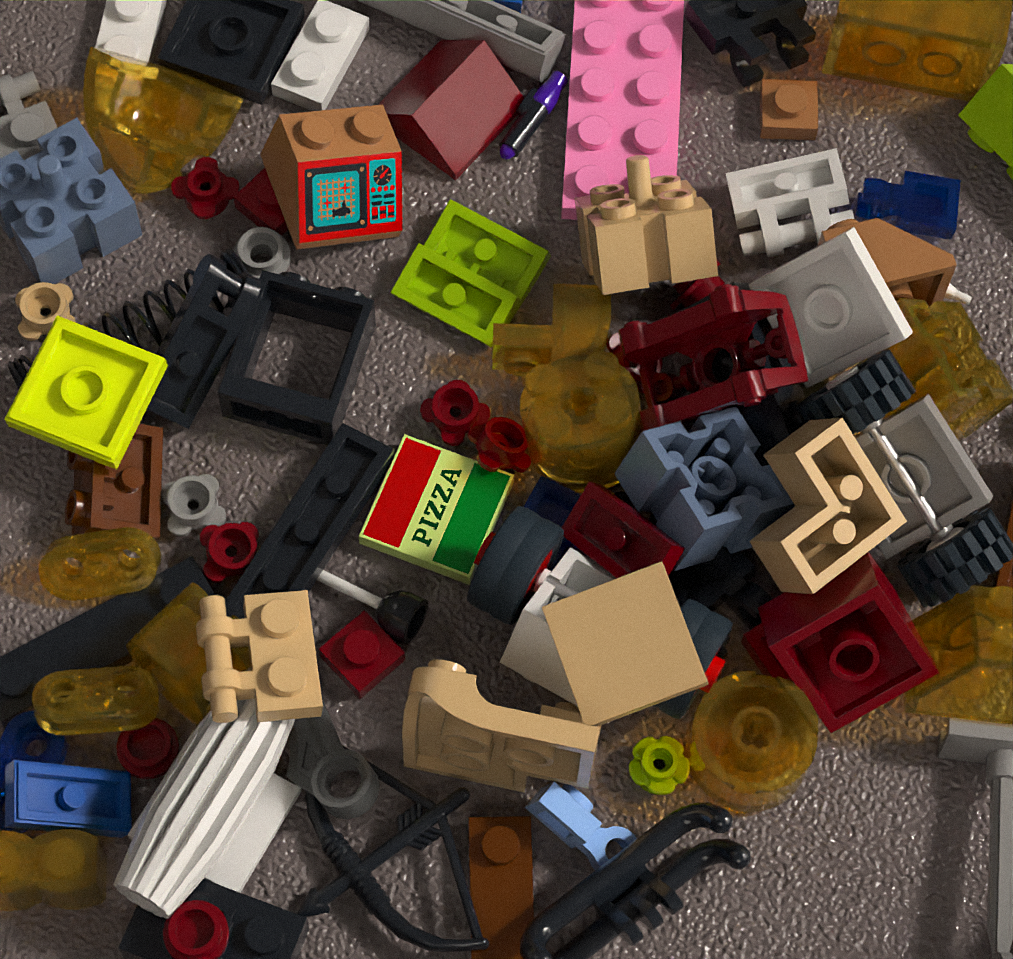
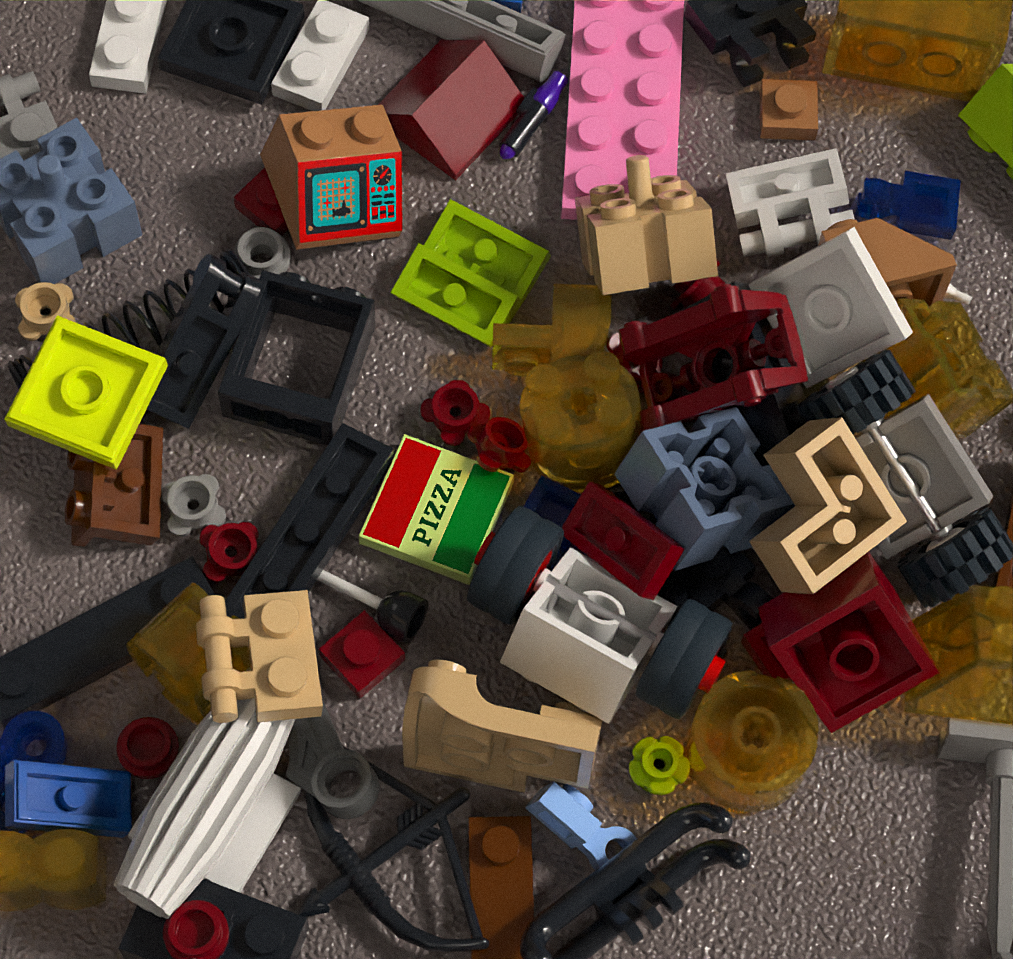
(95, 700): clear yellow plate -> none
(104, 564): clear yellow plate -> none
(151, 118): clear yellow brick -> none
(210, 202): dark red plate -> none
(625, 645): tan tile -> none

